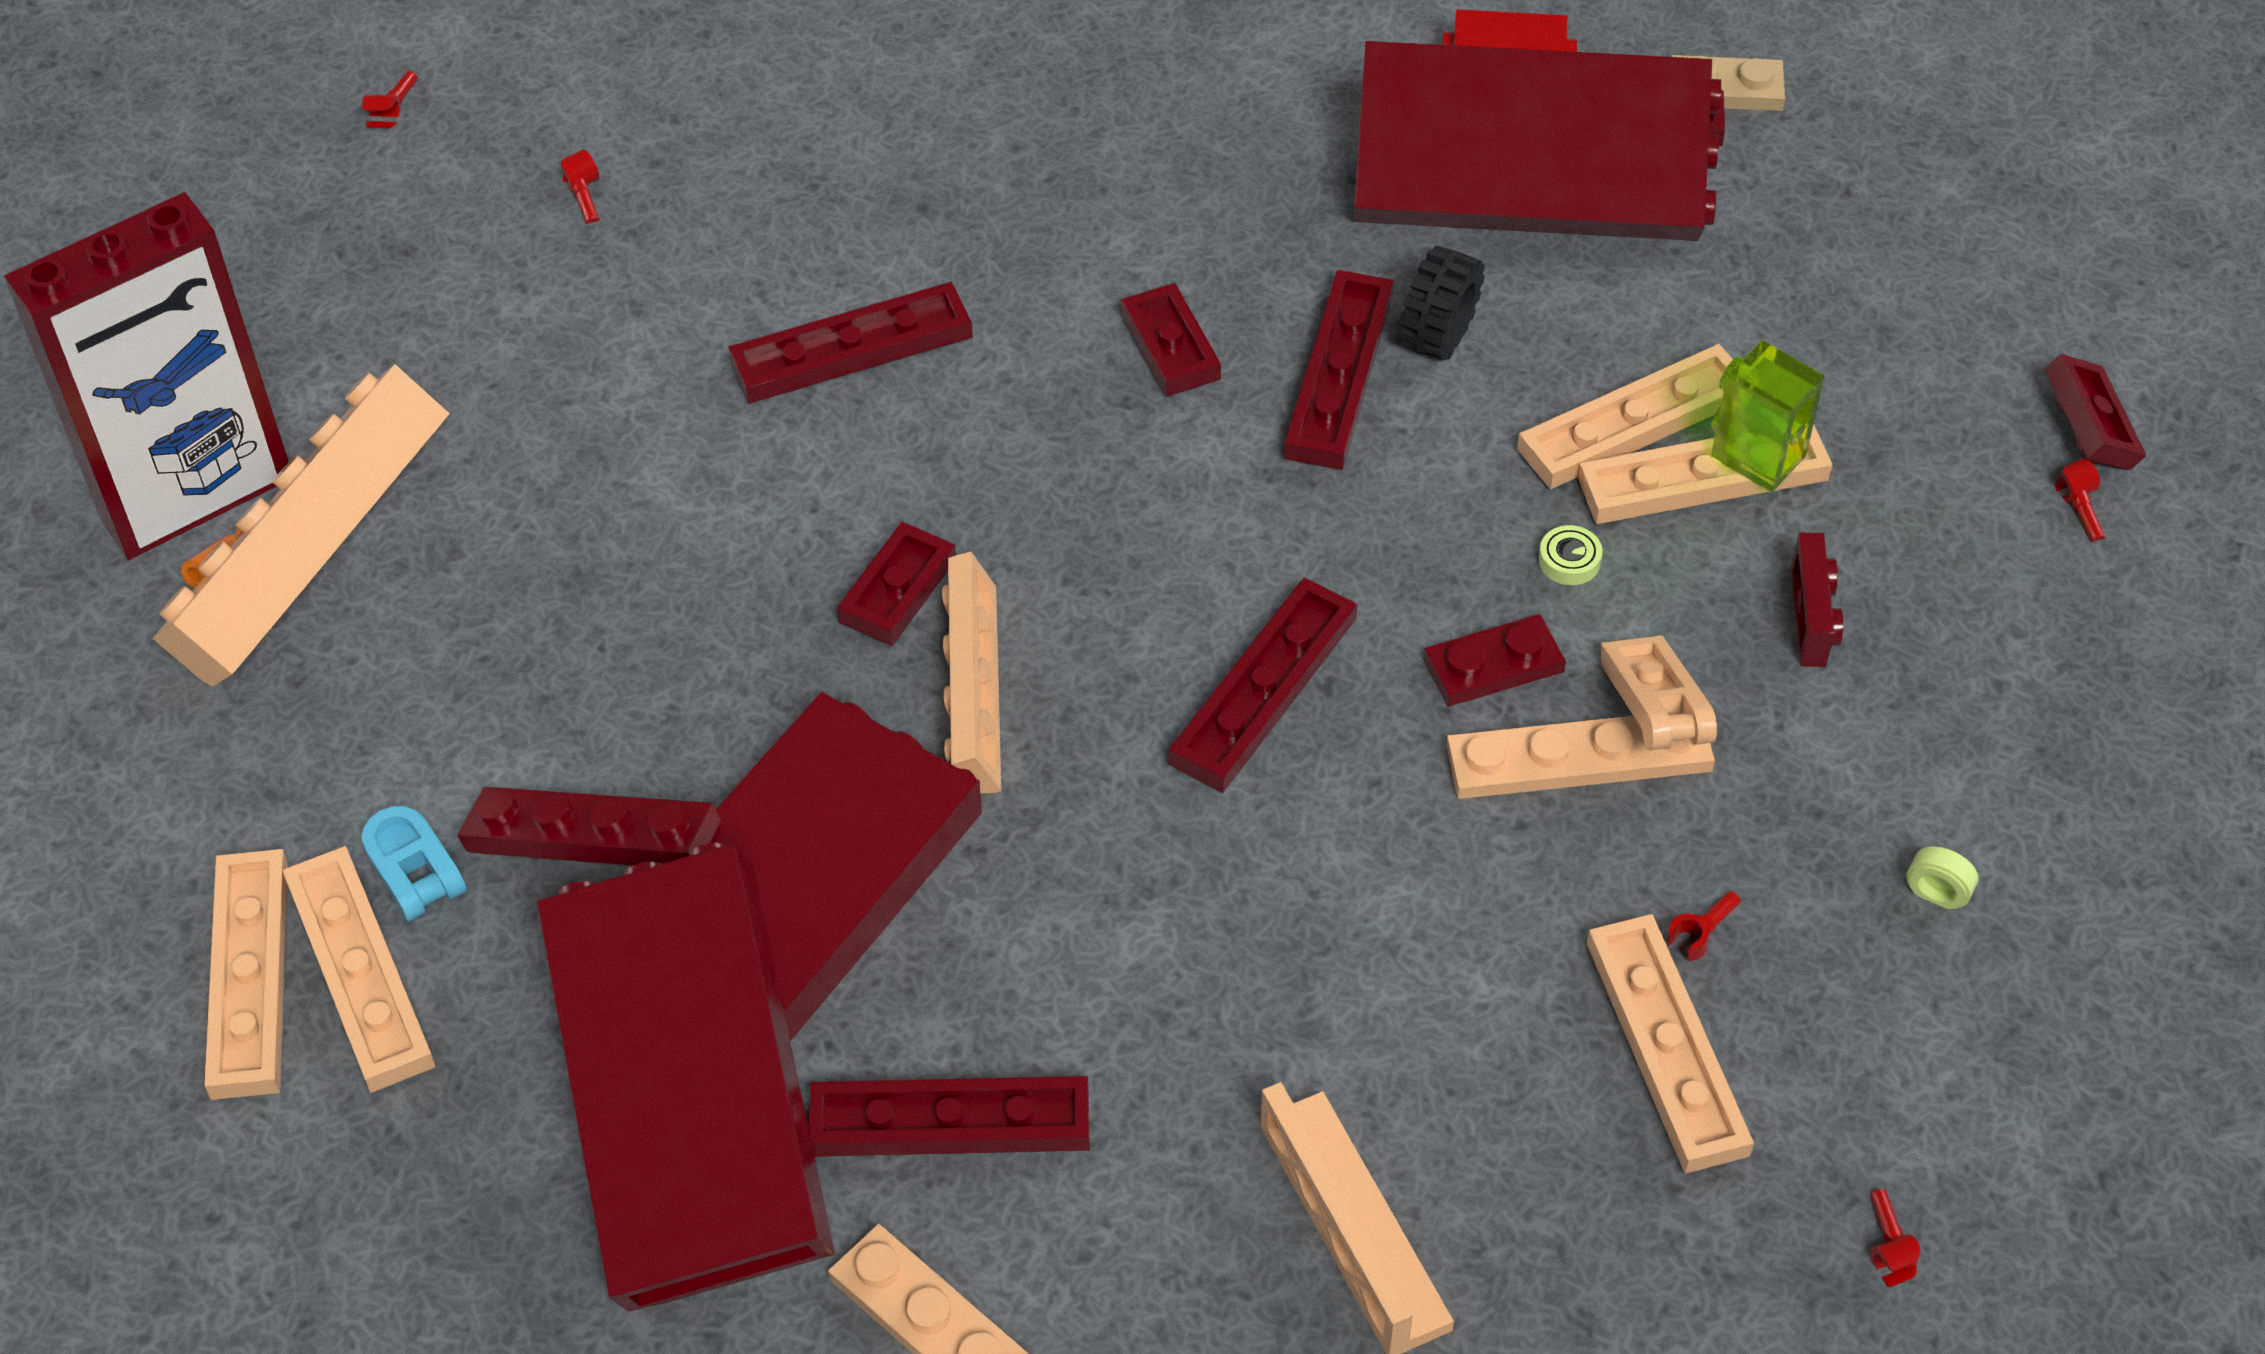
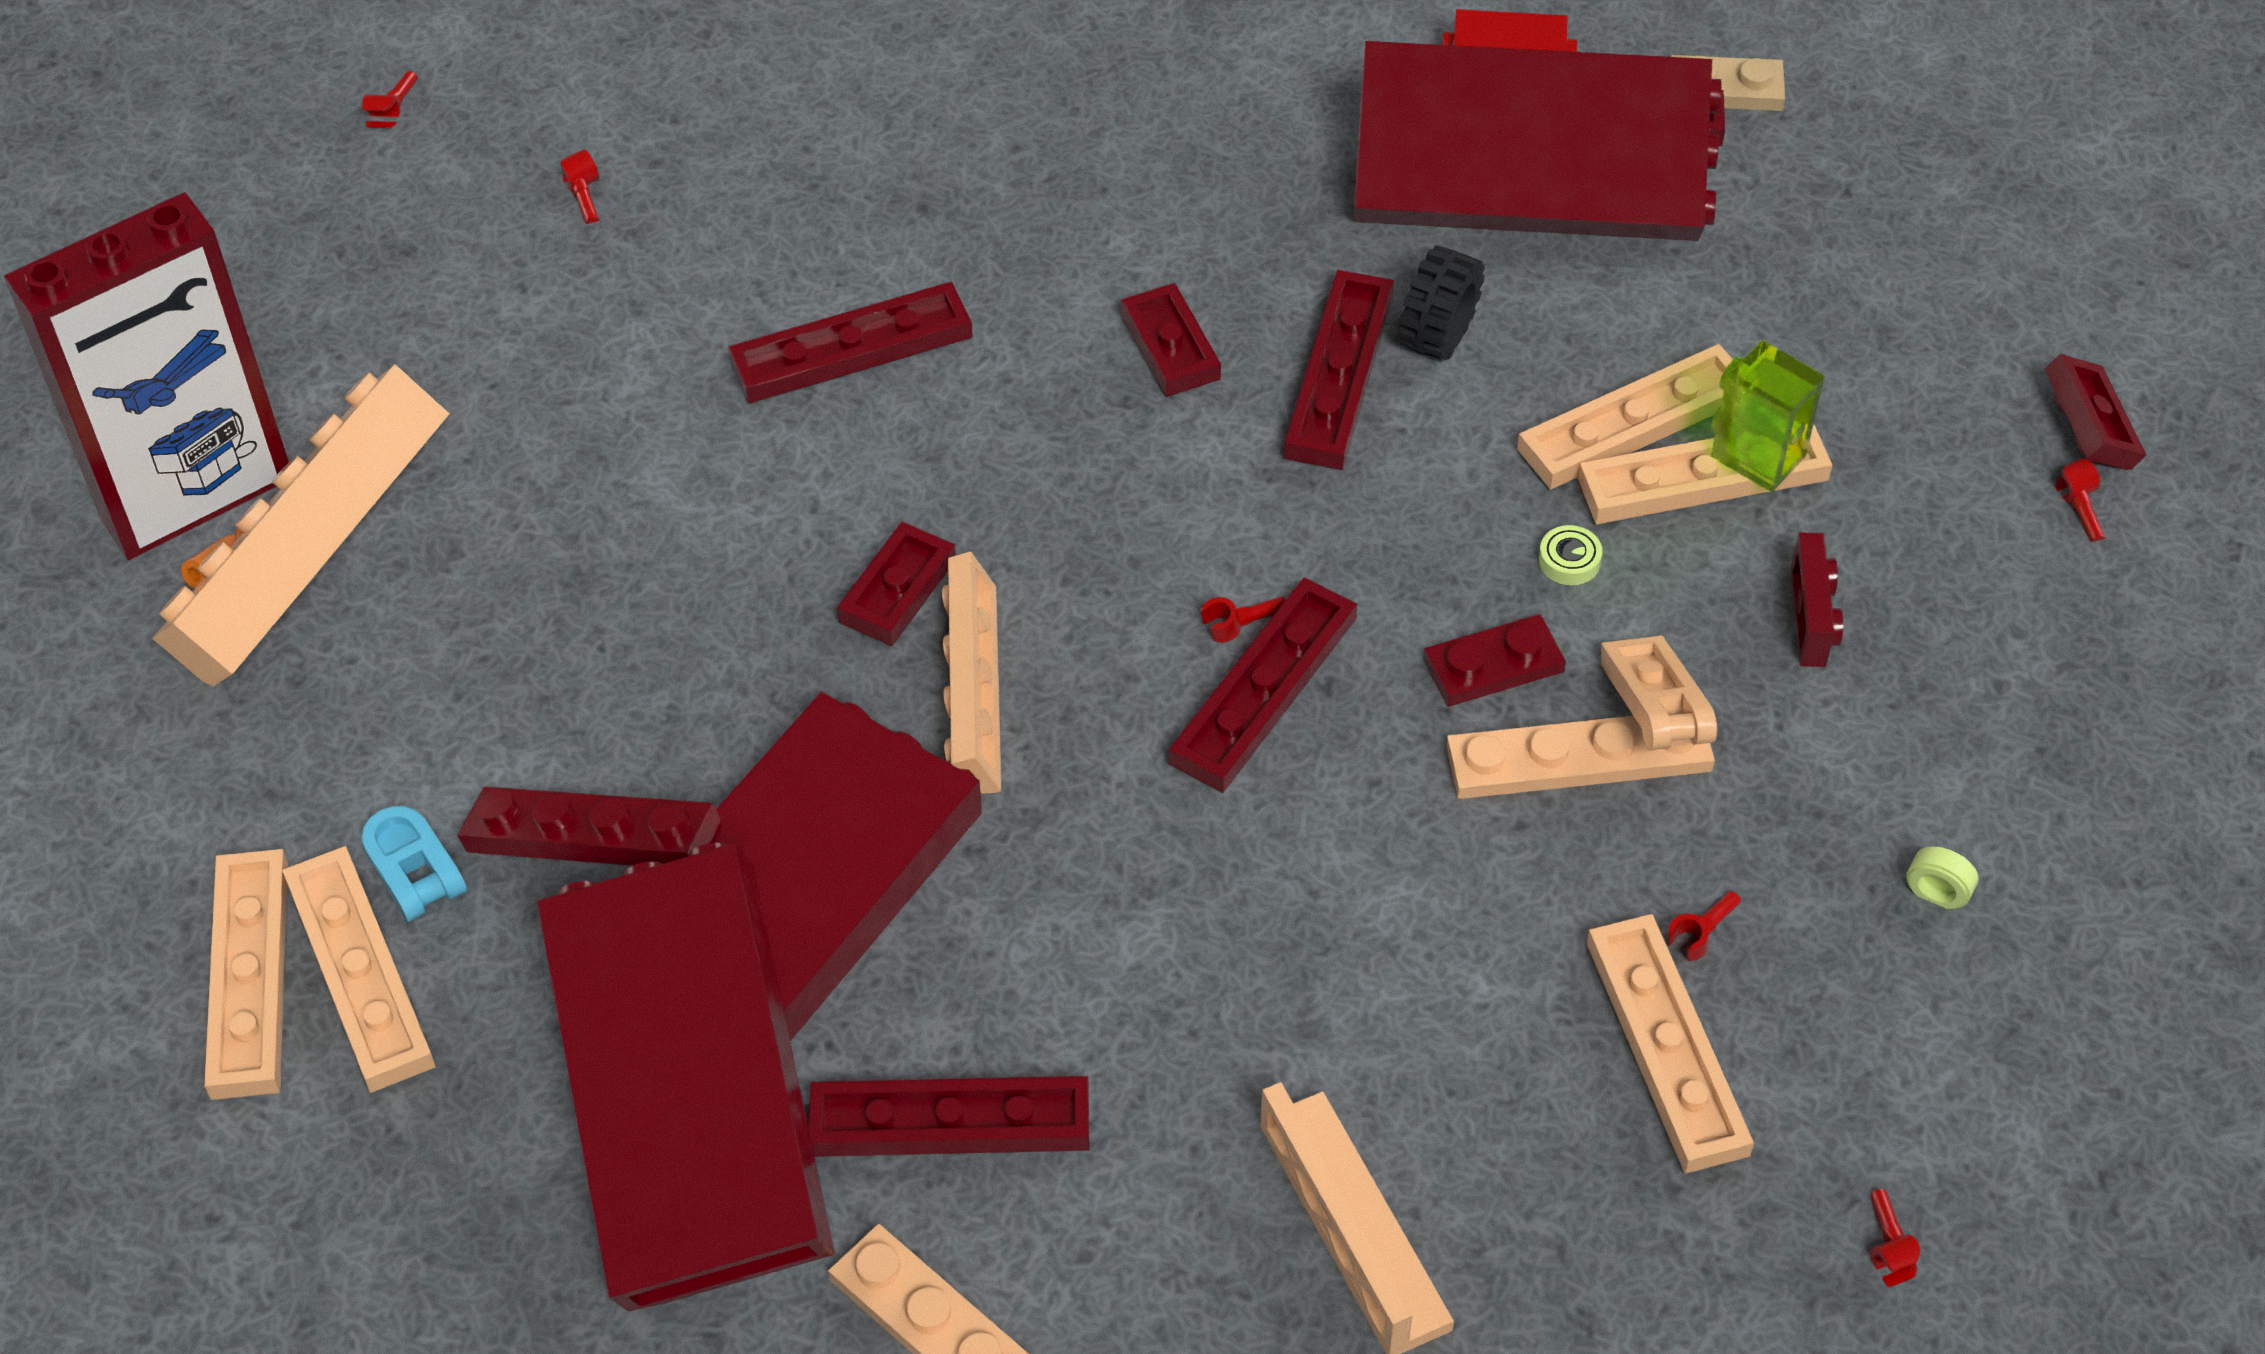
(1236, 618): none -> red hand

